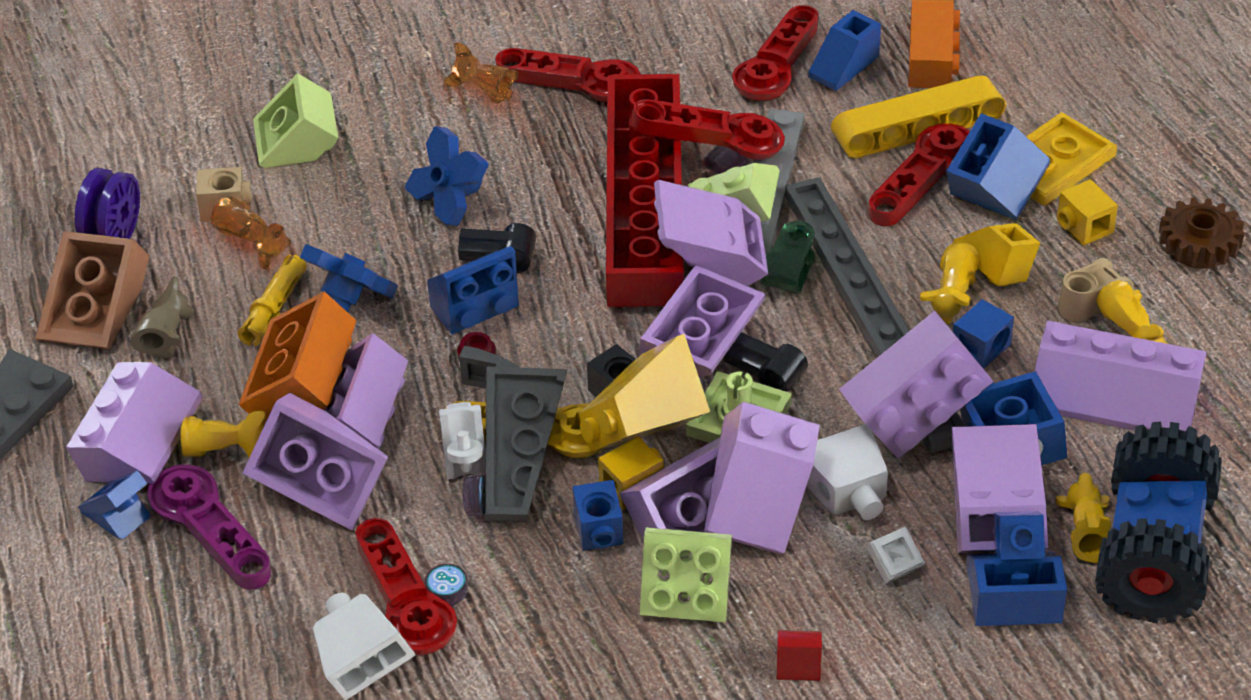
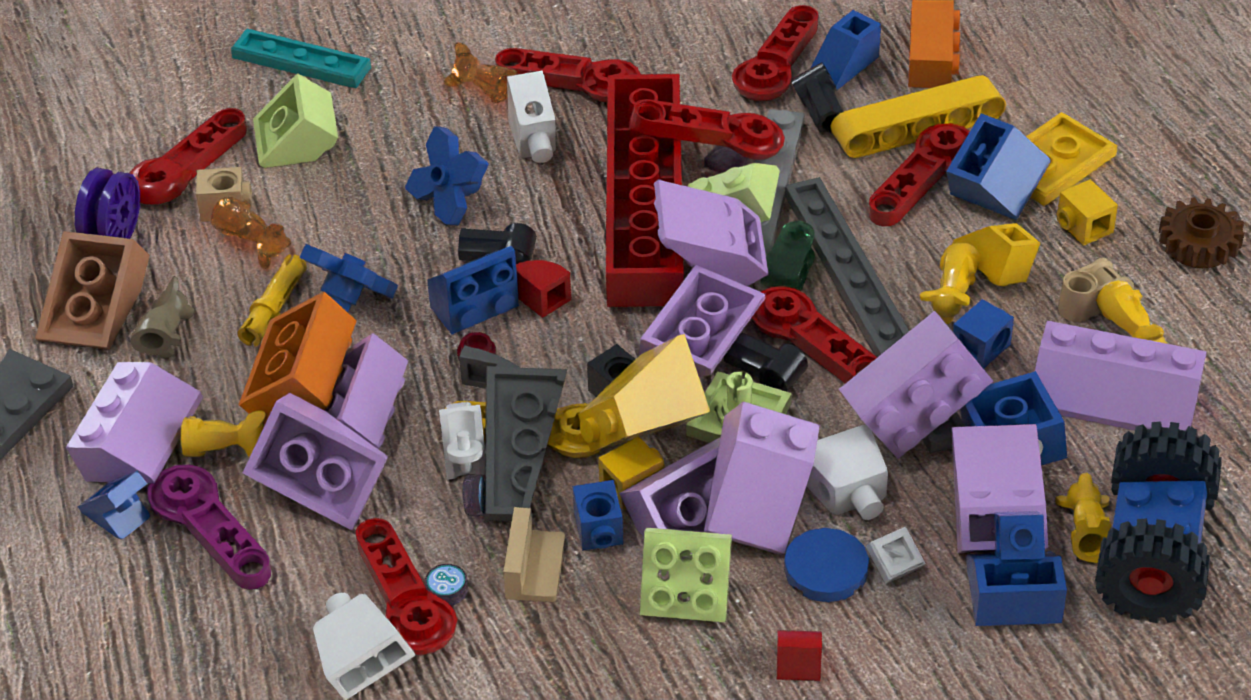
(168, 176): none -> red beam
(301, 58): none -> teal tile
(532, 560): none -> tan panel
(533, 132): none -> white torso
(543, 285): none -> red brick
(810, 332): none -> red beam
(818, 95): none -> black piece
(826, 564): none -> blue tile

